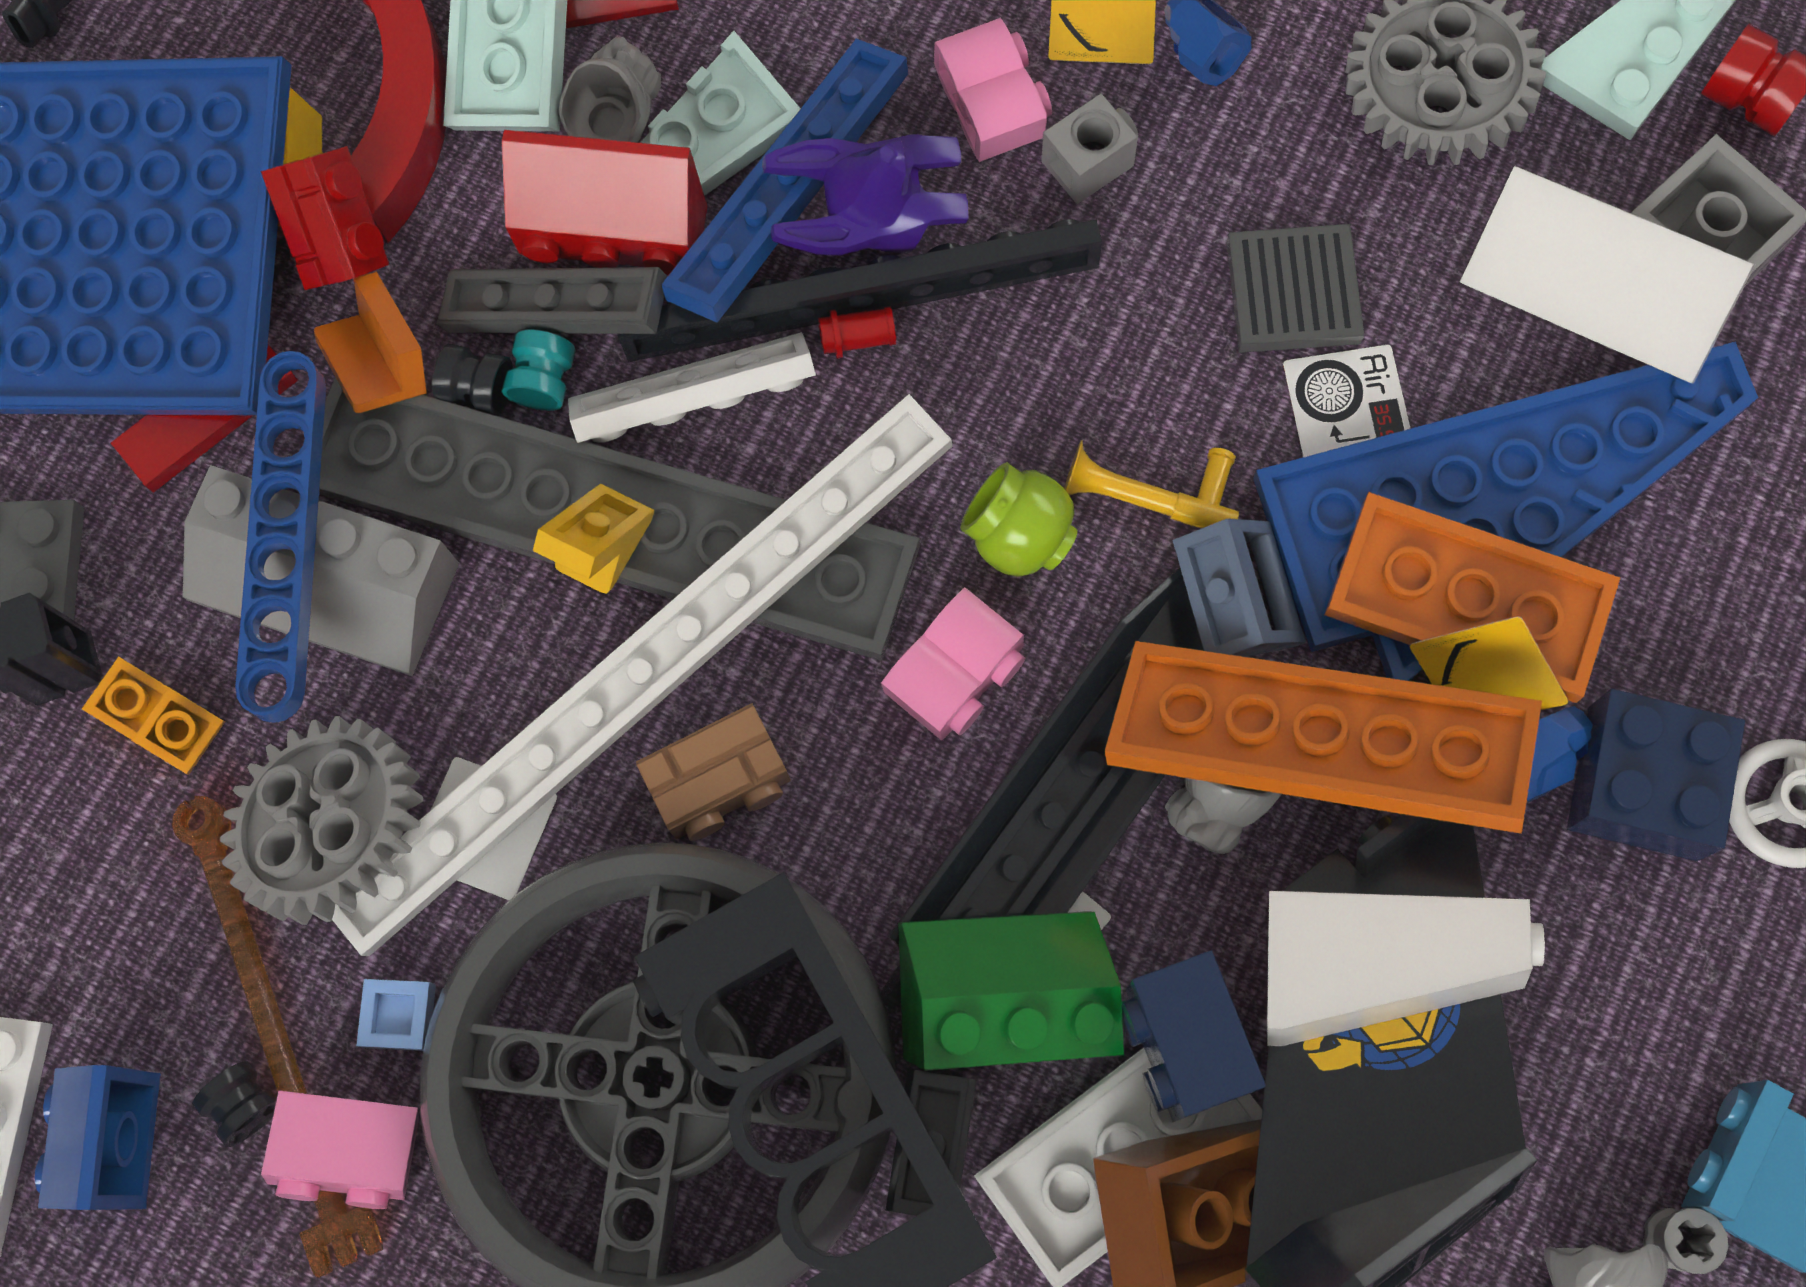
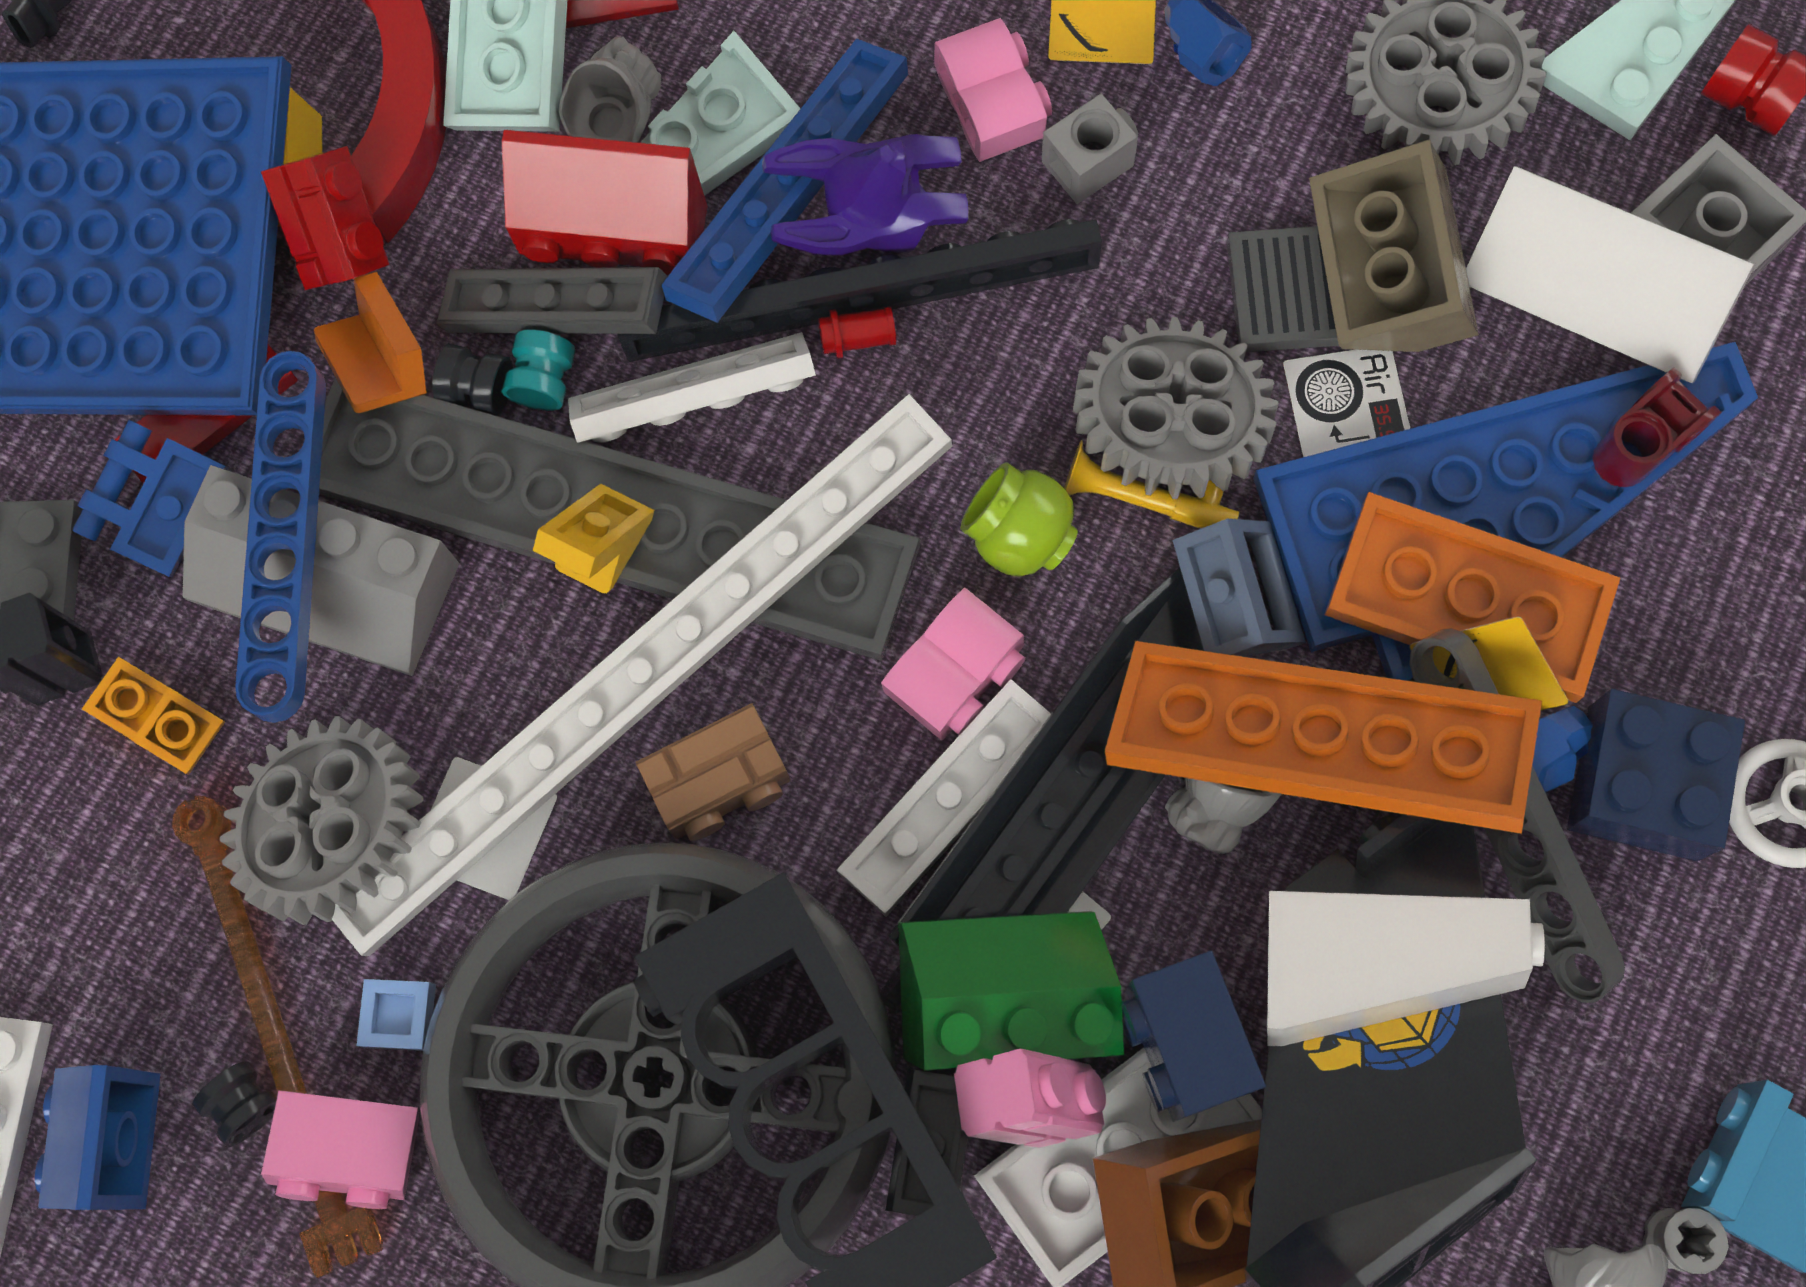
(155, 523): none -> blue plate
(943, 800): none -> white plate
(1029, 1098): none -> bright pink brick
(1175, 390): none -> light grey gear
(1393, 252): none -> dark tan slope
(1531, 877): none -> dark grey beam
(1658, 425): none -> dark red piece

